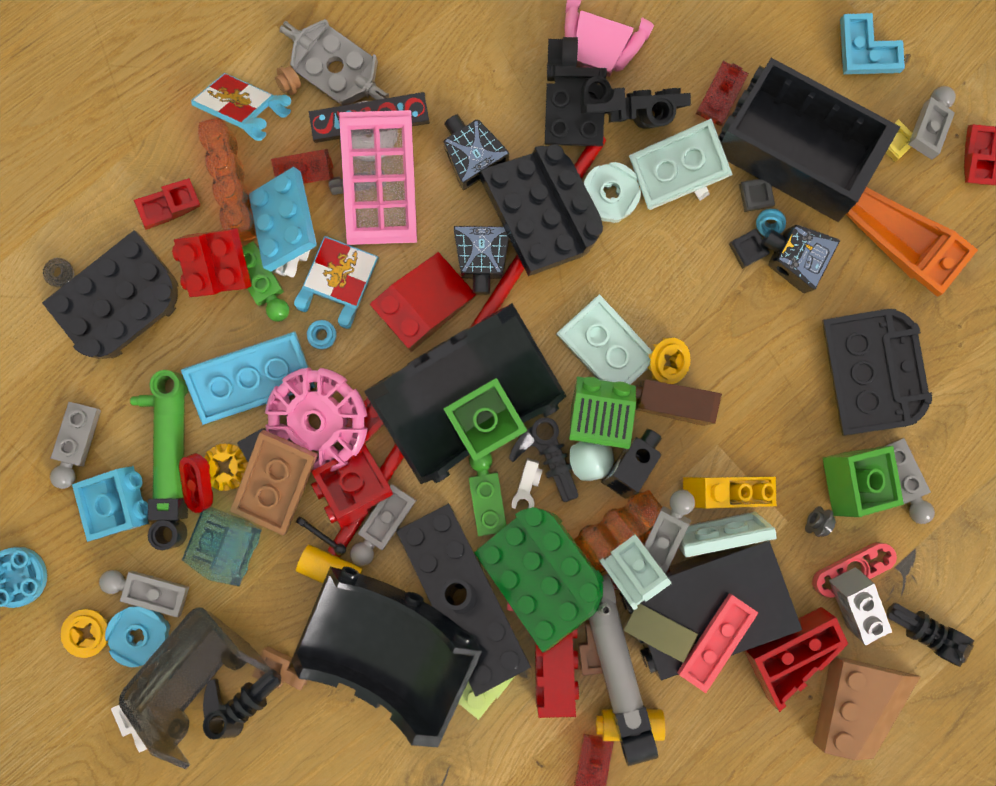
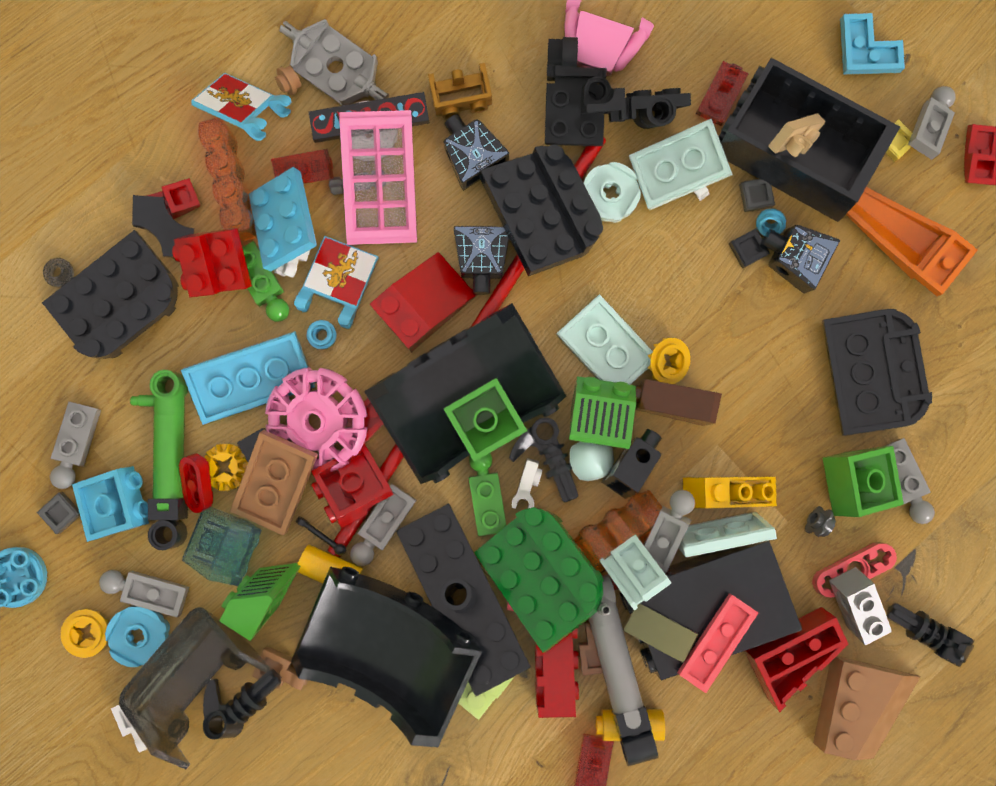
(59, 513): none -> dark grey tile
(151, 215): none -> black tile
(257, 599): none -> bright green slope
(459, 83): none -> pearl gold window
(798, 135): none -> tan plate

